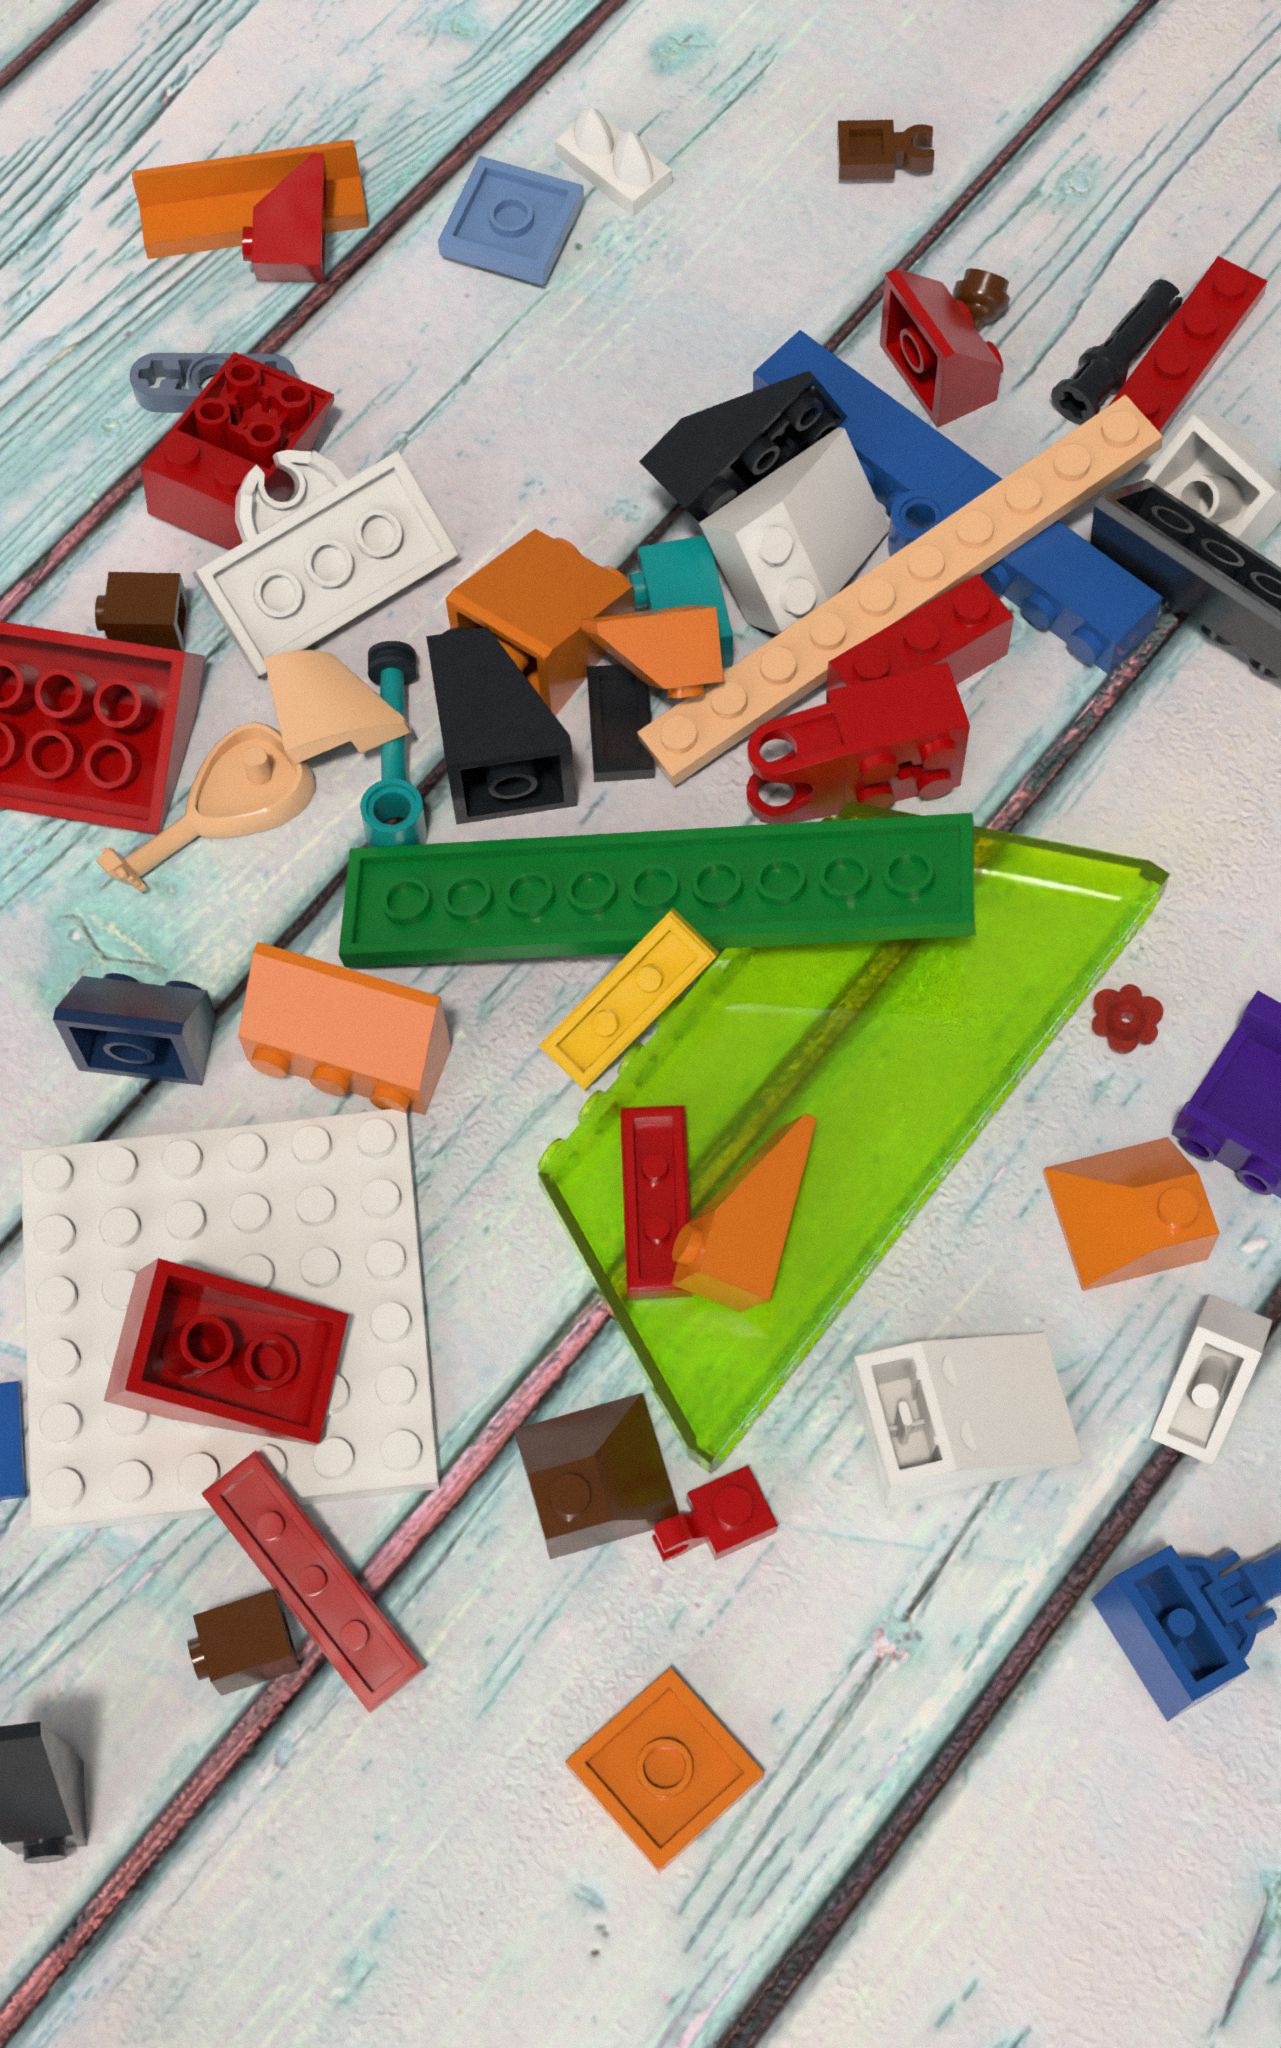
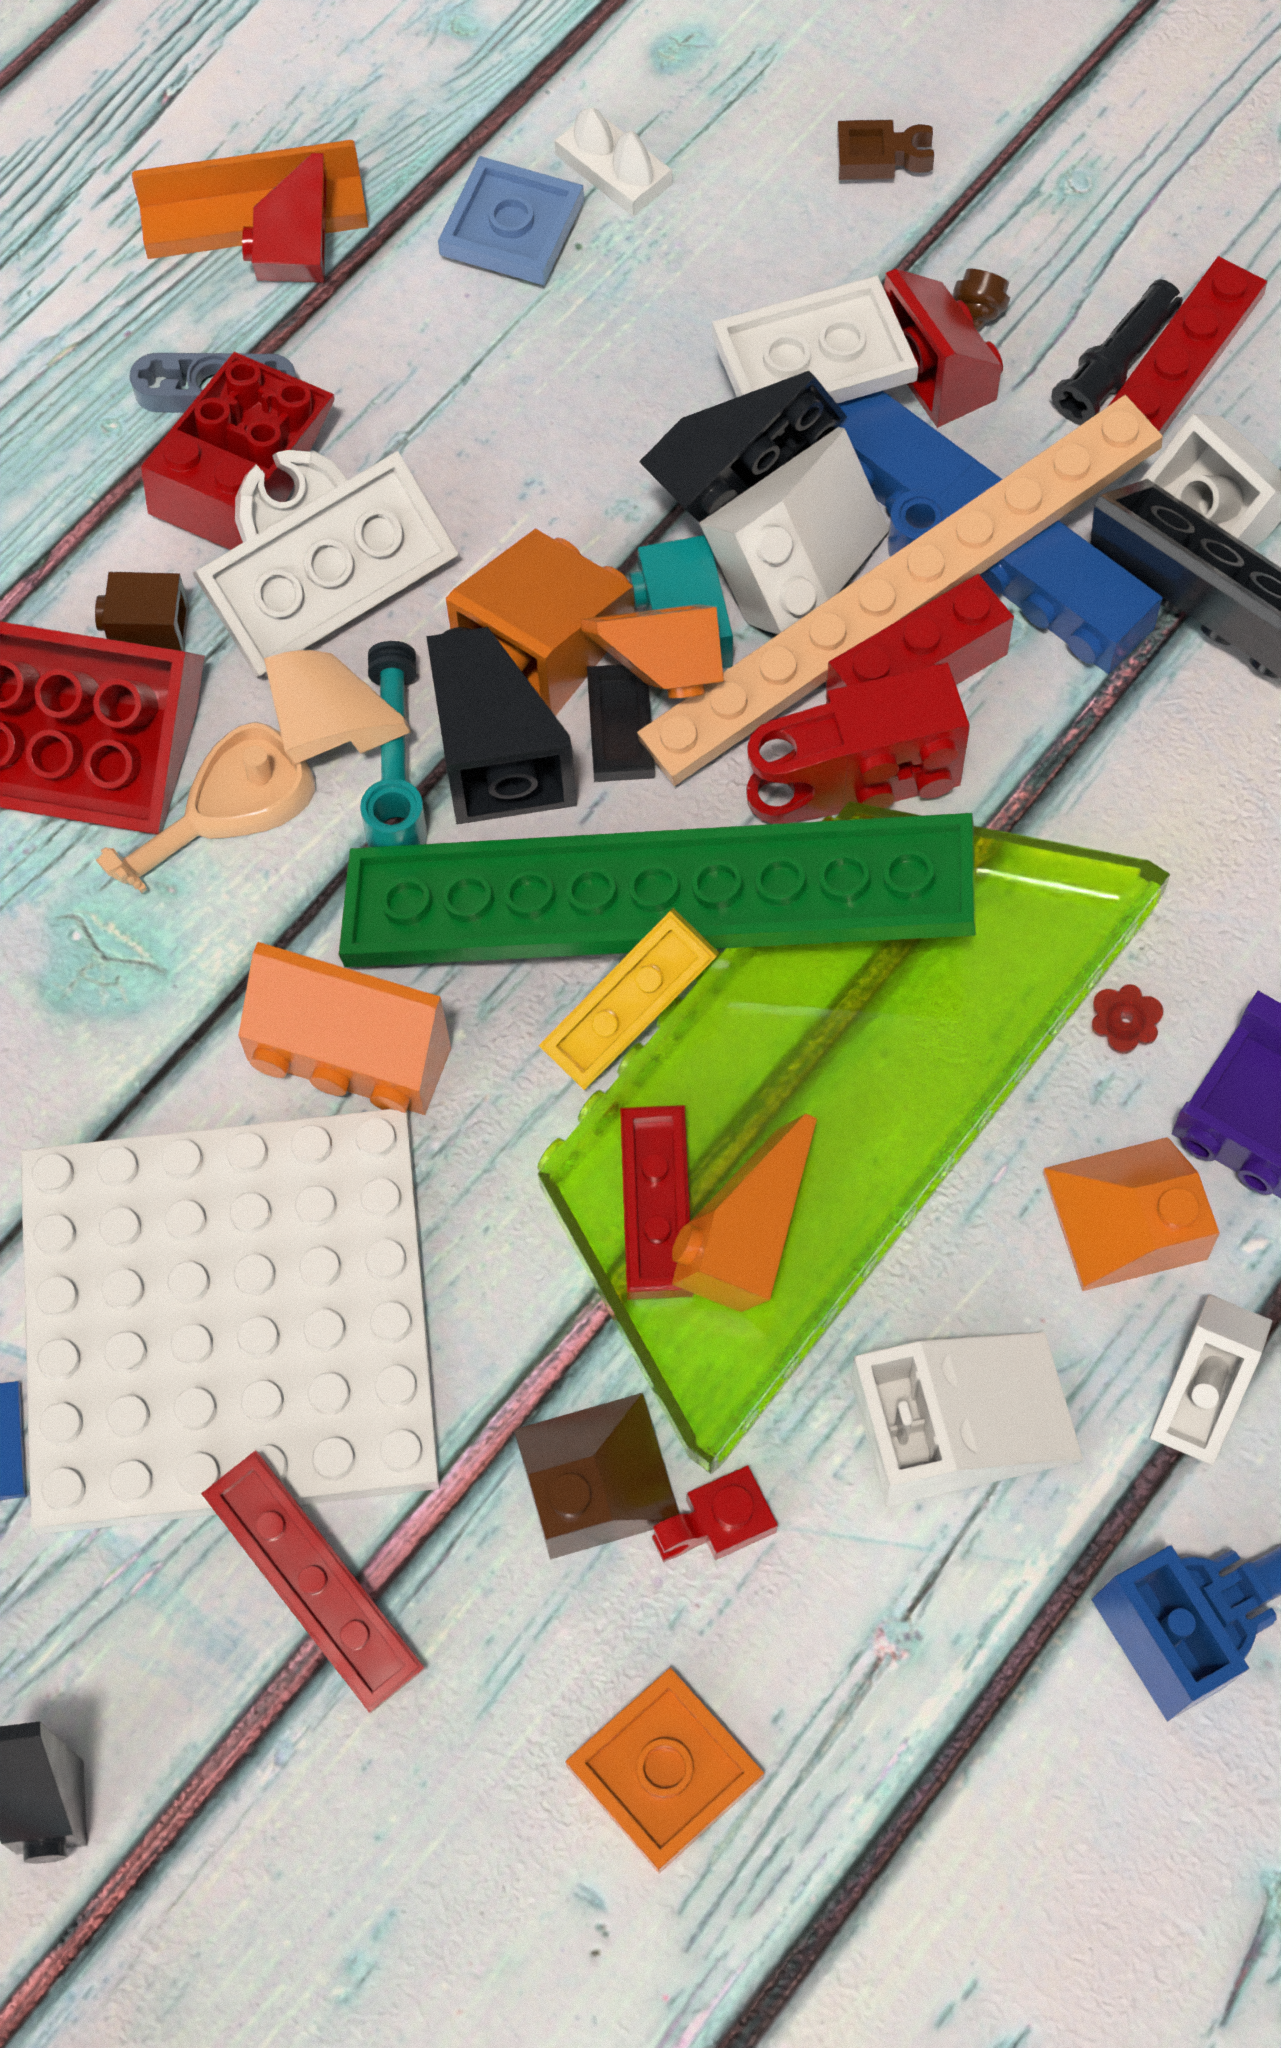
(138, 1028): dark blue slope -> none
(225, 1354): red slope -> none
(243, 1643): reddish brown brick -> none
(837, 334): none -> white plate

